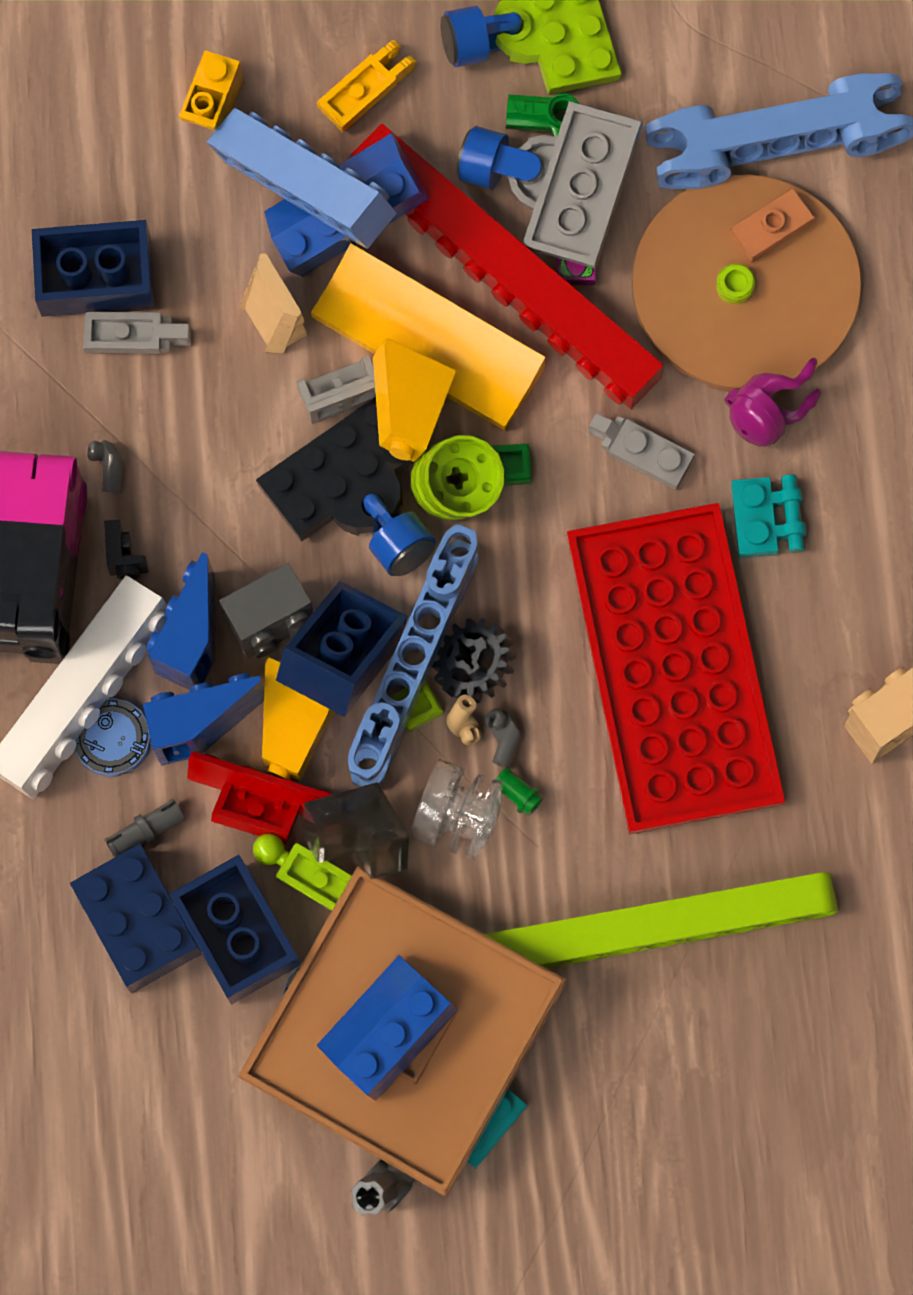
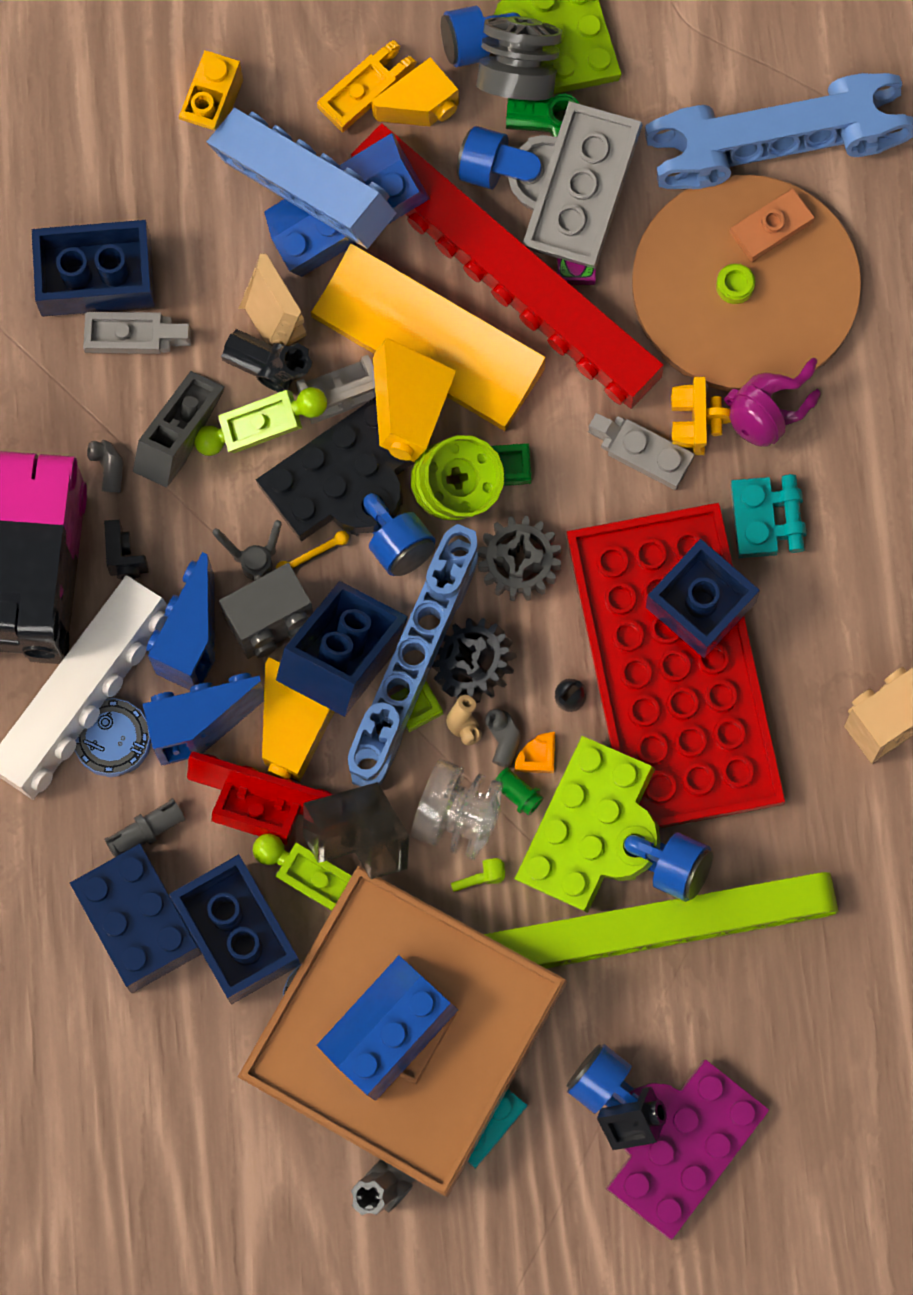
(172, 433): none -> dark grey slope
(255, 559): none -> dark grey plant
(260, 421): none -> lime plate
(272, 365): none -> black piece
(340, 538): none -> yellow hinge
(418, 98): none -> yellow slope
(492, 874): none -> lime hand
(518, 67): none -> dark grey wheel
(534, 561): none -> dark grey gear
(537, 755): none -> light orange tile
(576, 700): none -> black hinge
(603, 832): none -> lime plate
(633, 1122): none -> black bracket
(693, 399): none -> yellow hips
(700, 1137): none -> magenta plate
(702, 598): none -> dark blue brick

